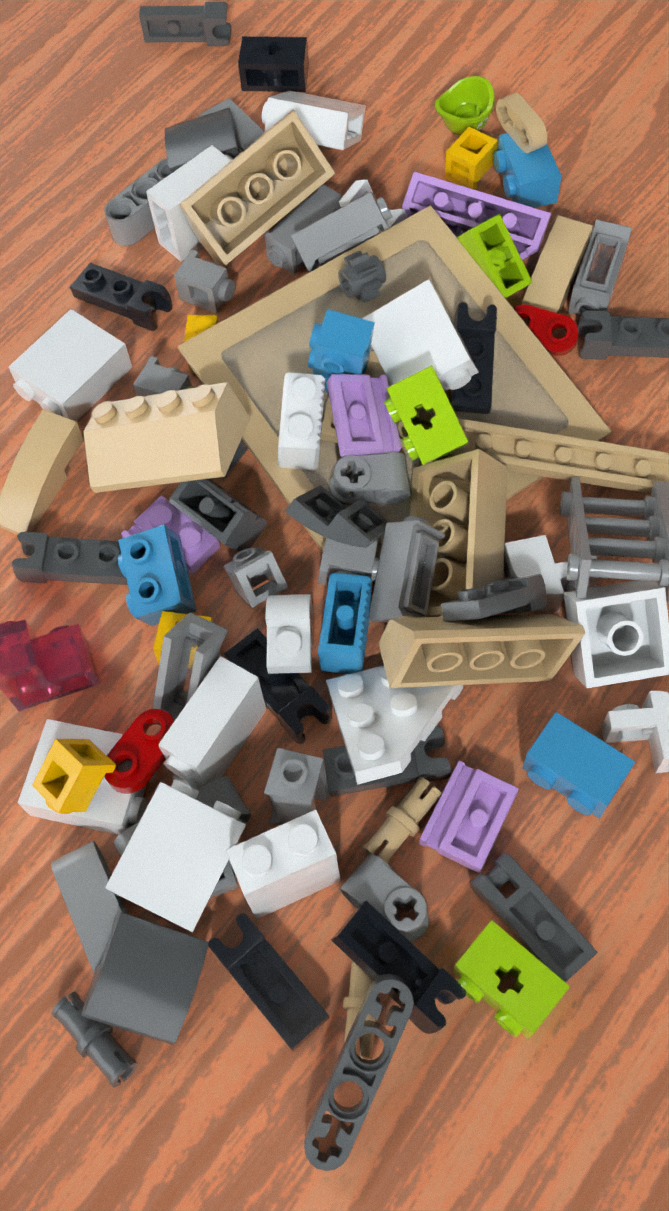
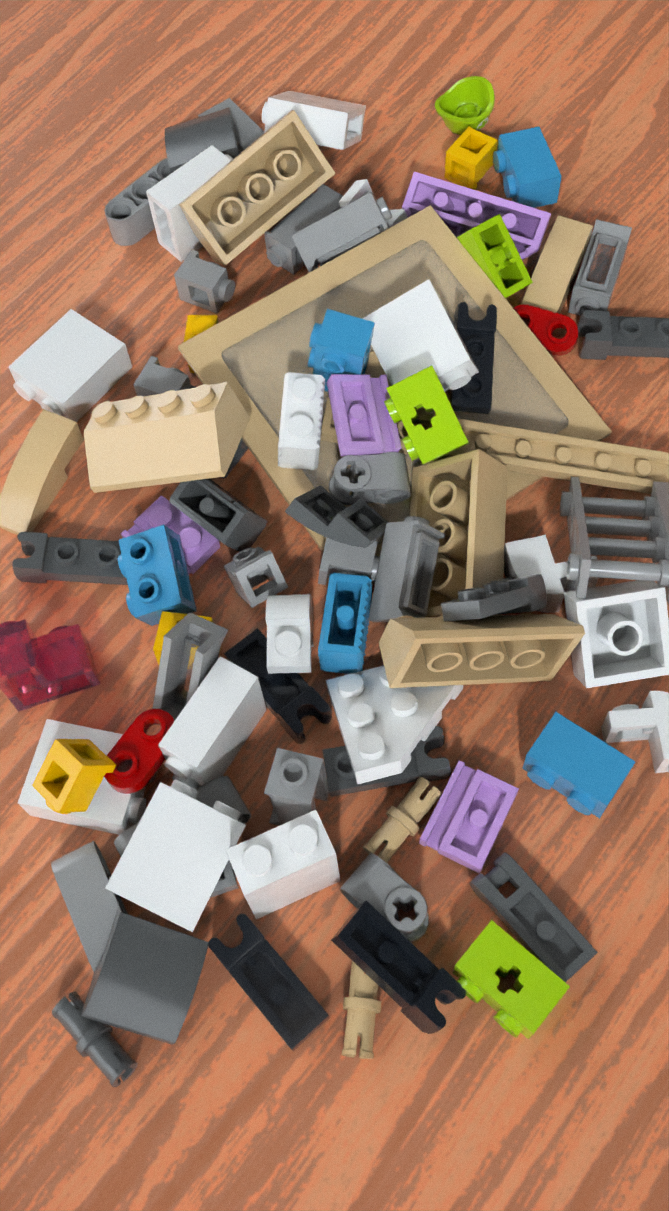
(122, 294): black plate -> none
(186, 24): dark grey plate -> none
(273, 64): black brick -> none
(362, 276): dark grey gear -> none
(363, 1072): dark grey beam -> none
(521, 123): tan beam -> none

